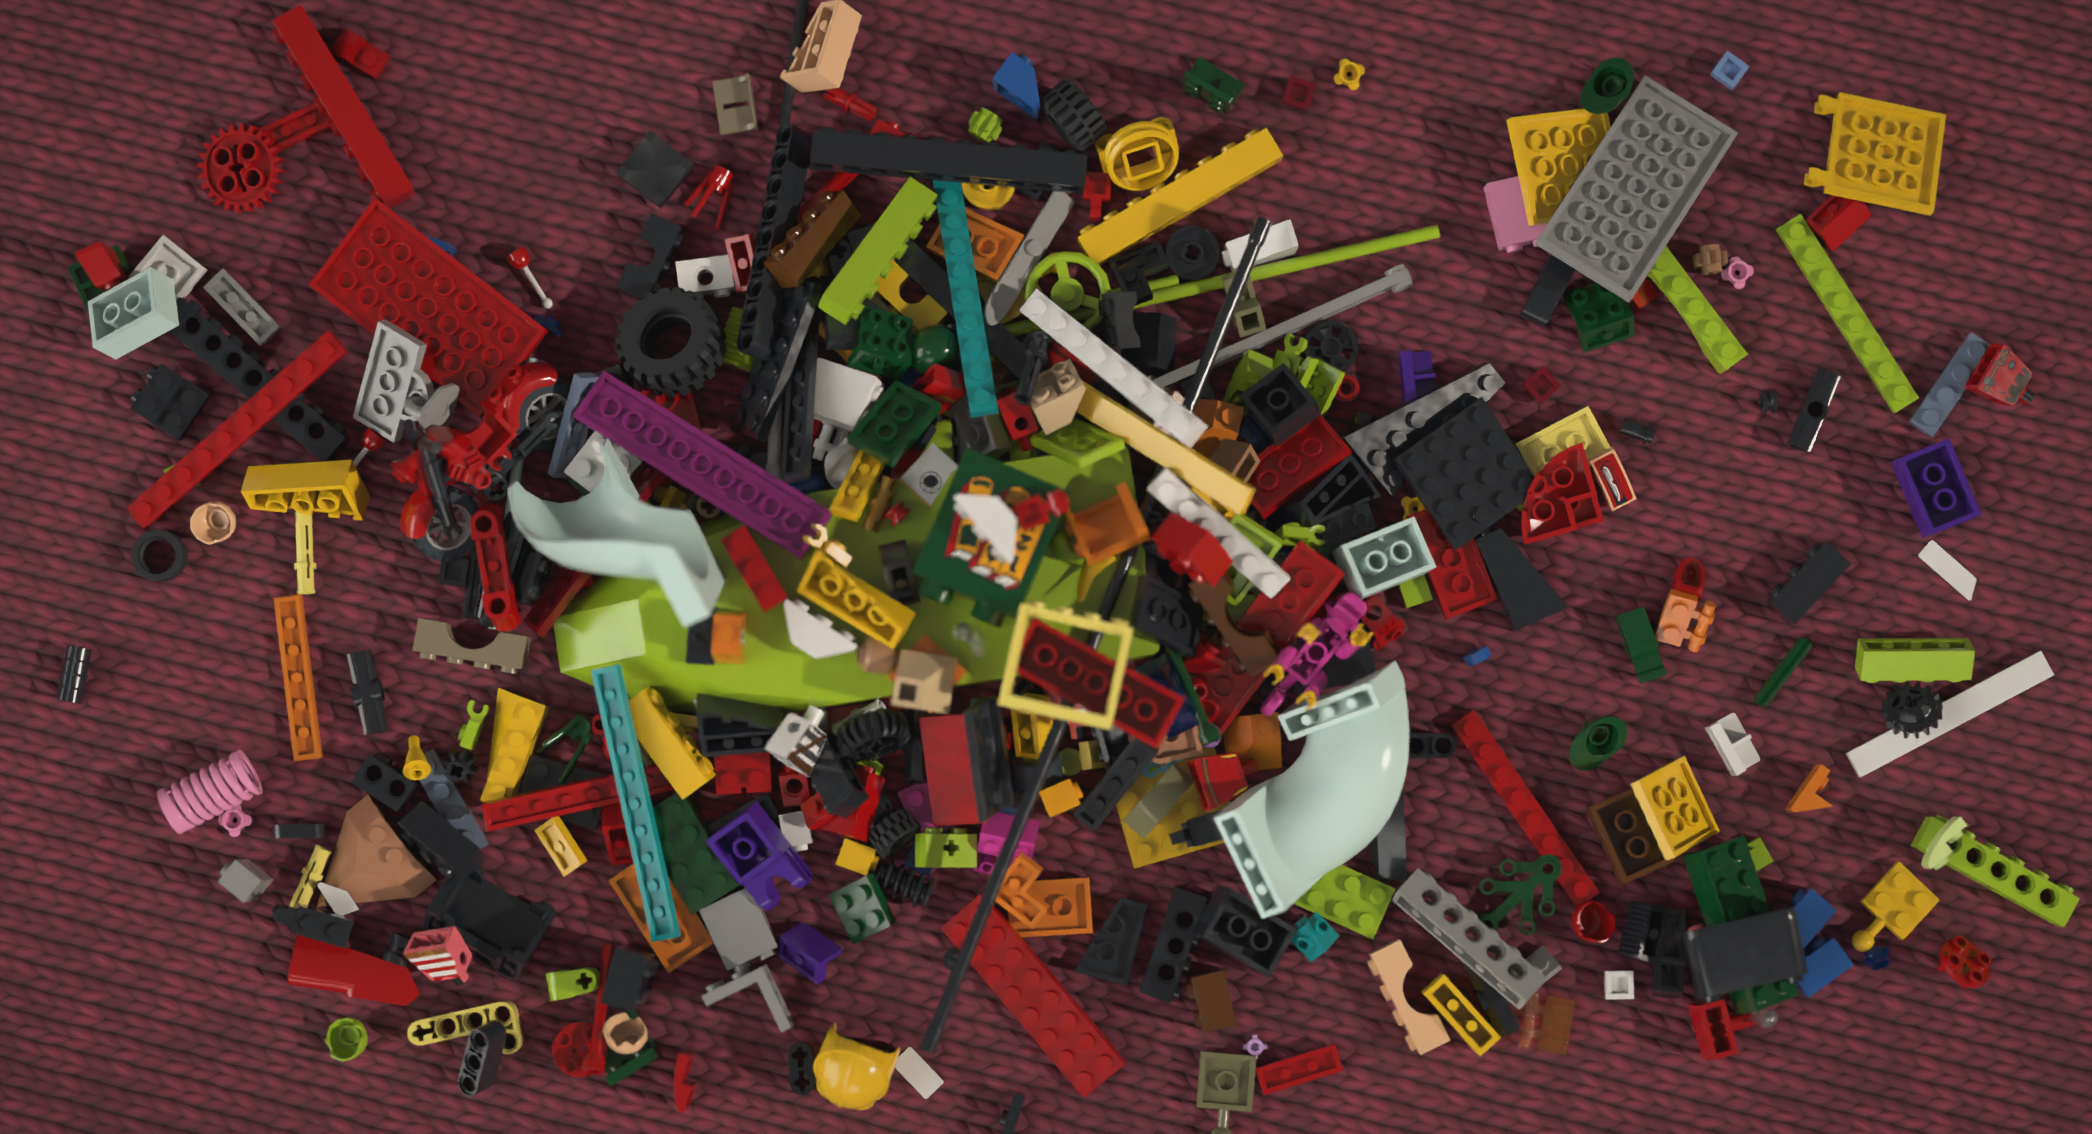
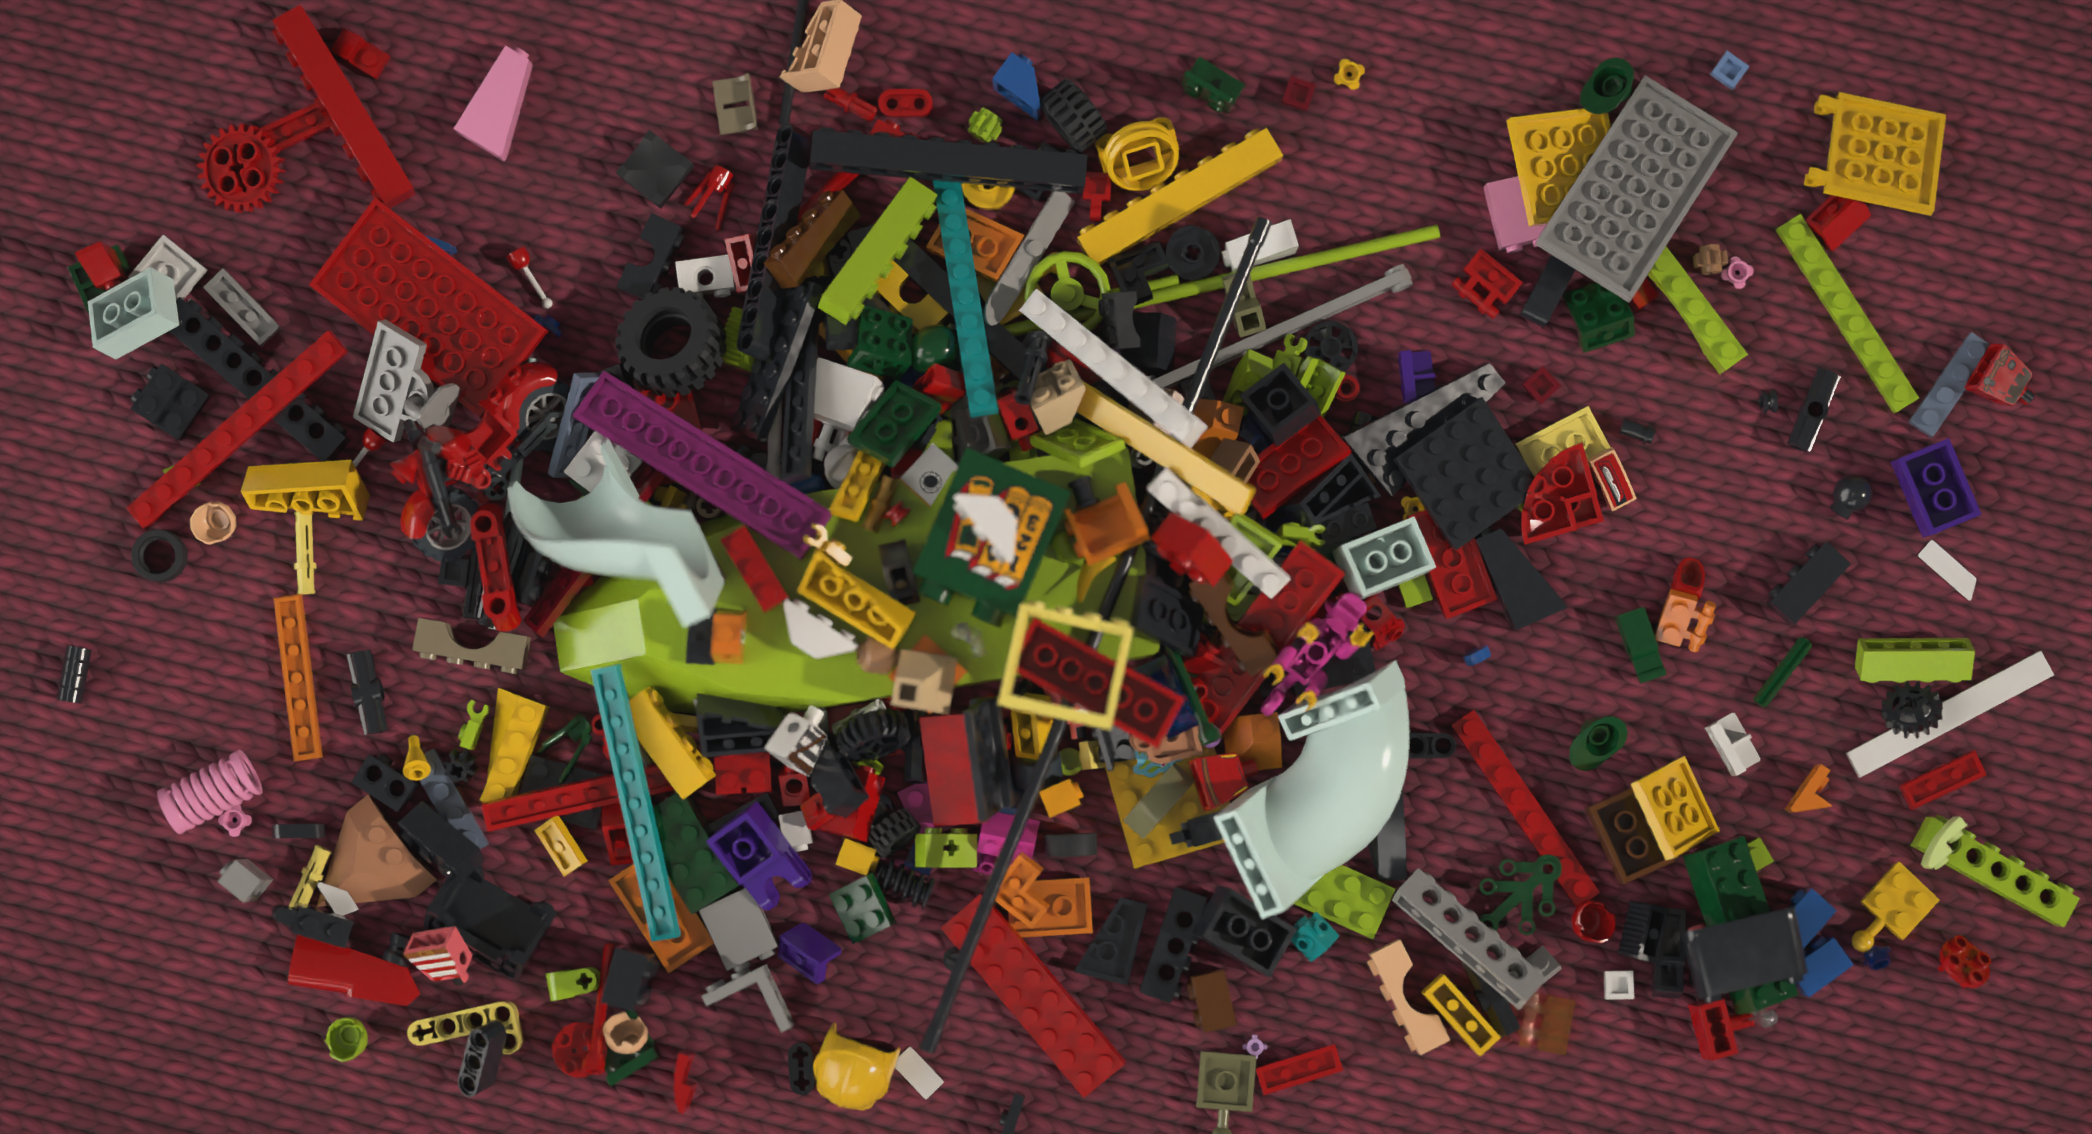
(496, 105): none -> bright pink slope
(905, 103): none -> red plate
(1033, 512): red plate -> none
(1070, 845): none -> black tyre
(1083, 492): none -> black bush
(1115, 783): black tile -> none
(1135, 463): none -> light grey pin
(1492, 277): none -> red plate
(1850, 495): none -> black piece
(1942, 779): none -> red tile

